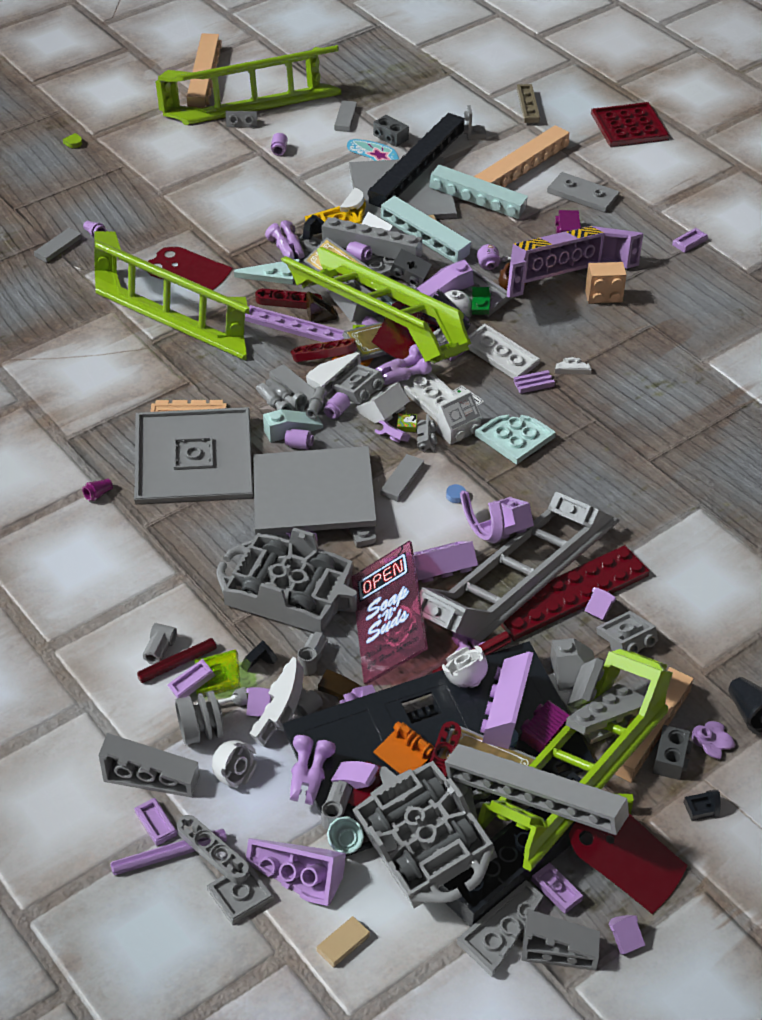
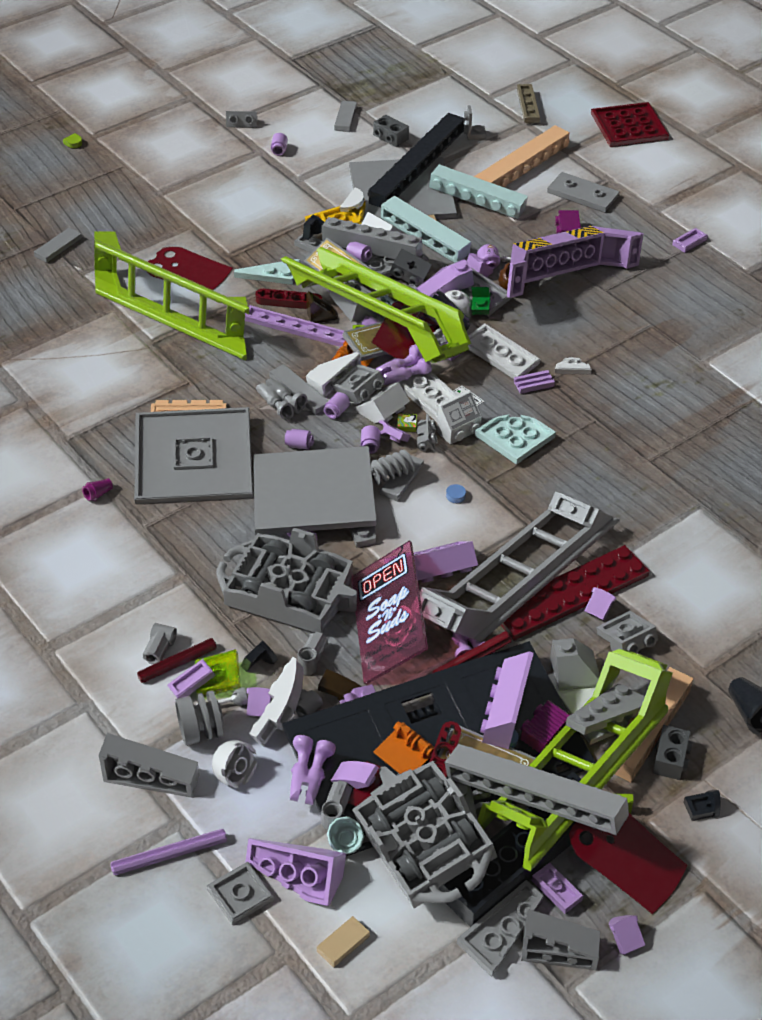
(93, 226): lavender cone -> none
(155, 821): lavender tile -> none
(169, 97): lime piece -> none
(206, 58): light nougat brick -> none
(214, 847): light grey beam -> none
(279, 421): light aqua slope -> none
(289, 245): lavender piece -> none
(316, 402): light grey pin -> none
(324, 350): dark red beam -> none
(370, 437): none -> lavender brick
(372, 150): sticker -> none
(392, 464): none -> light grey piece
(466, 667): white cylinder -> none
(479, 265): none -> lavender tile
(506, 515): lavender piece -> none
(585, 684): light grey tile -> none
(605, 282): light nougat brick -> none
(712, 738): lavender plate -> none

